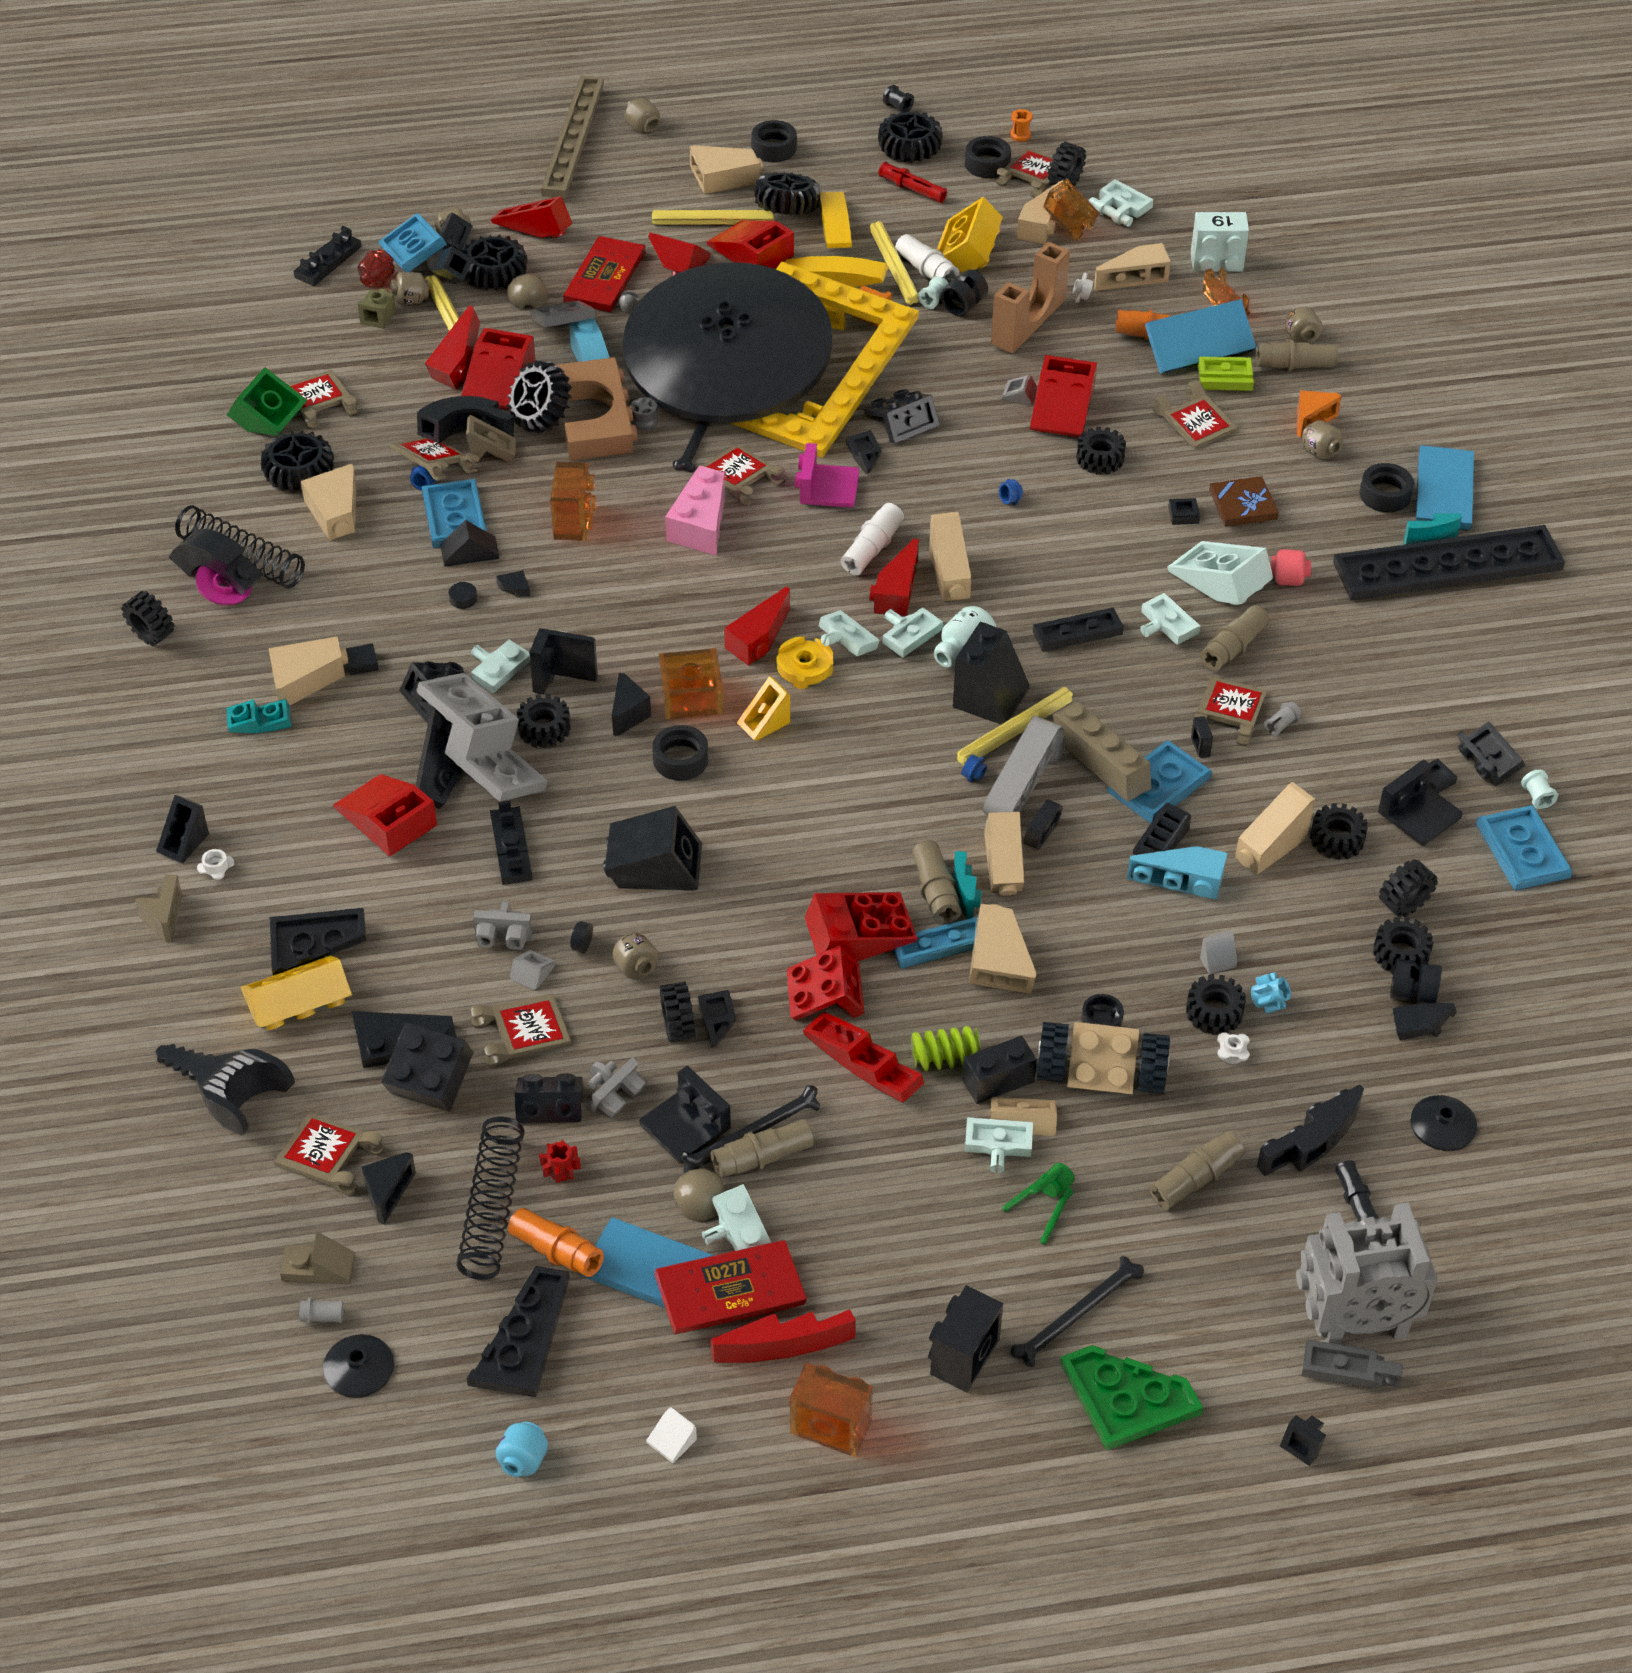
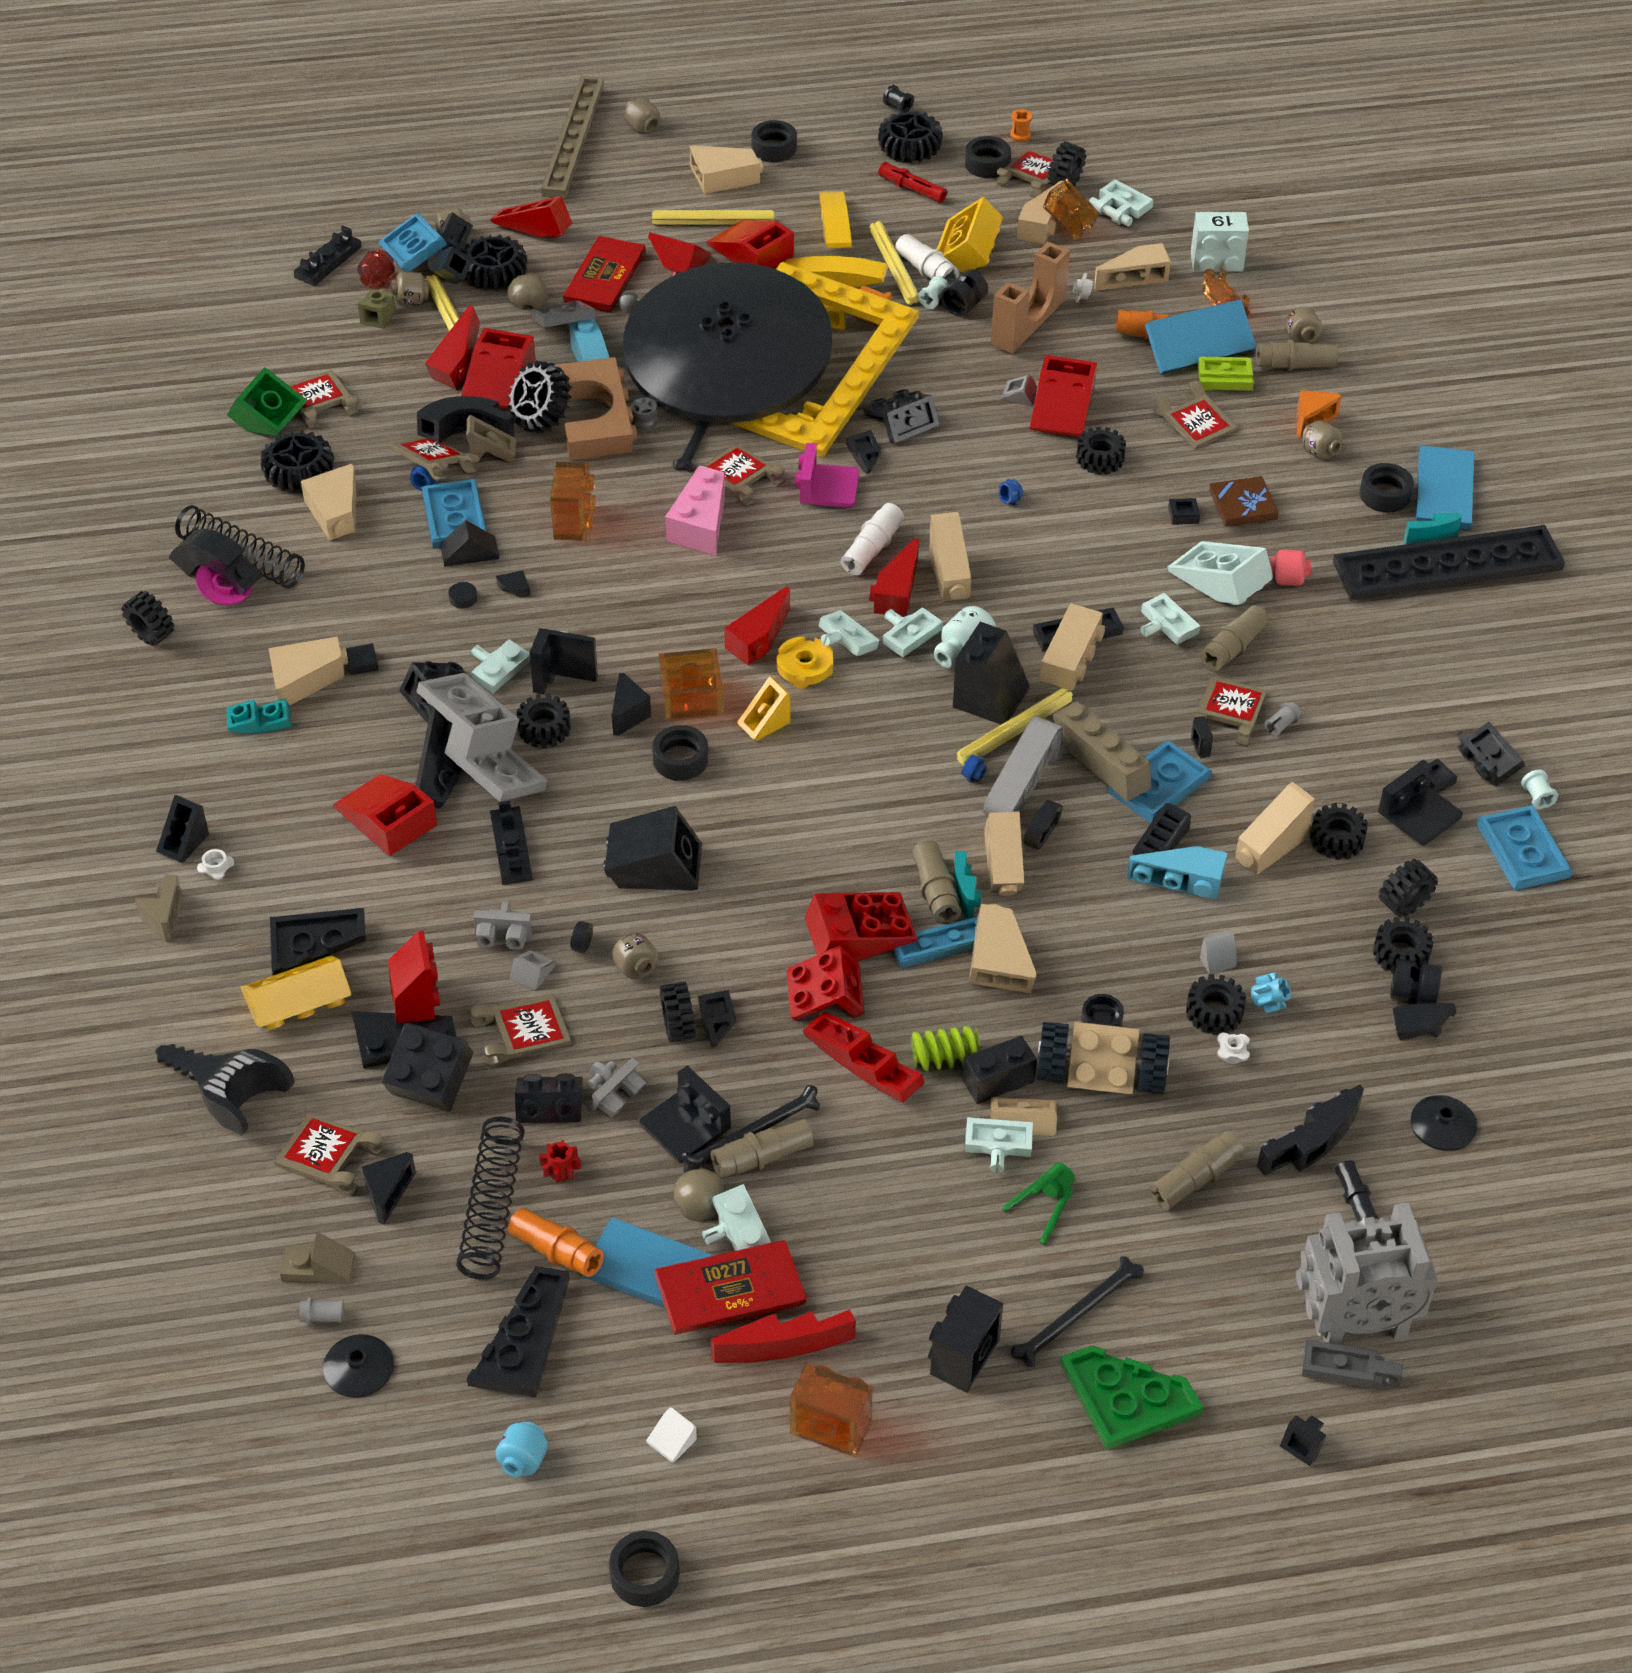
(414, 981): none -> red slope
(637, 1543): none -> black tyre
(787, 193): black gear -> none
(1072, 647): none -> tan brick

